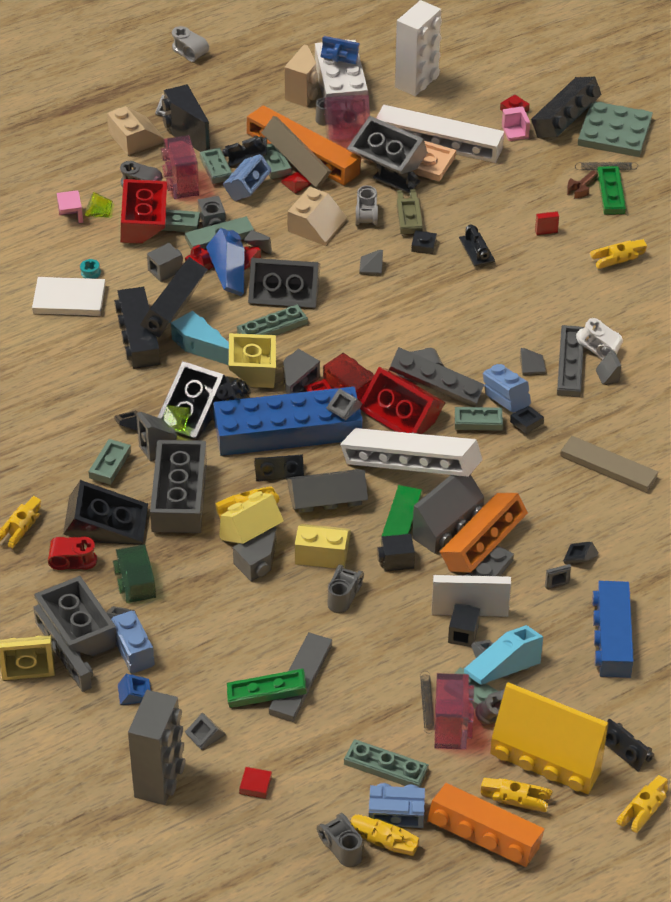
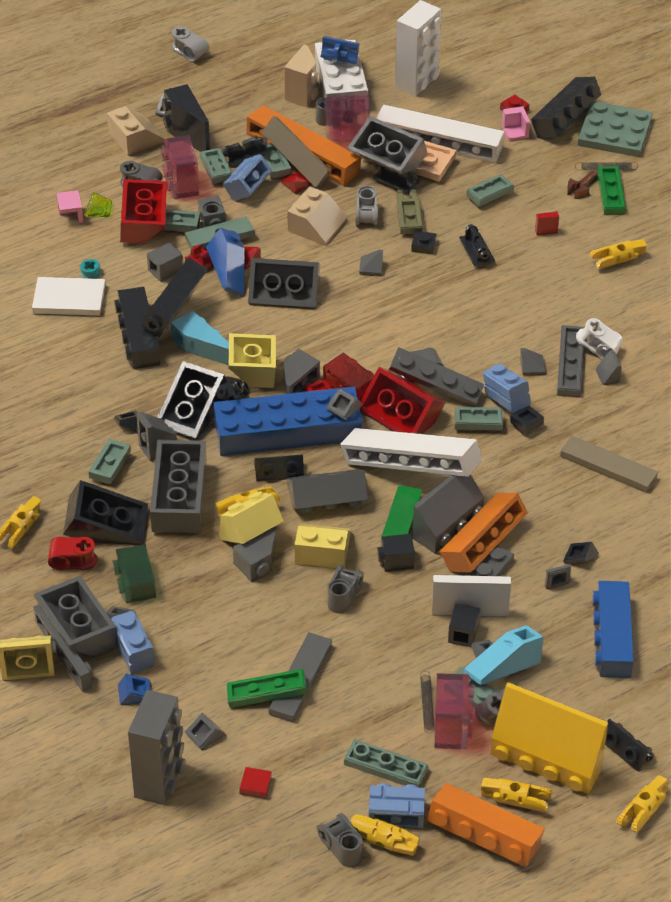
(176, 417): clear neon green slope -> none
(259, 240): dark grey slope -> none
(275, 323): sand green tile -> none
(490, 190): none -> sand green plate

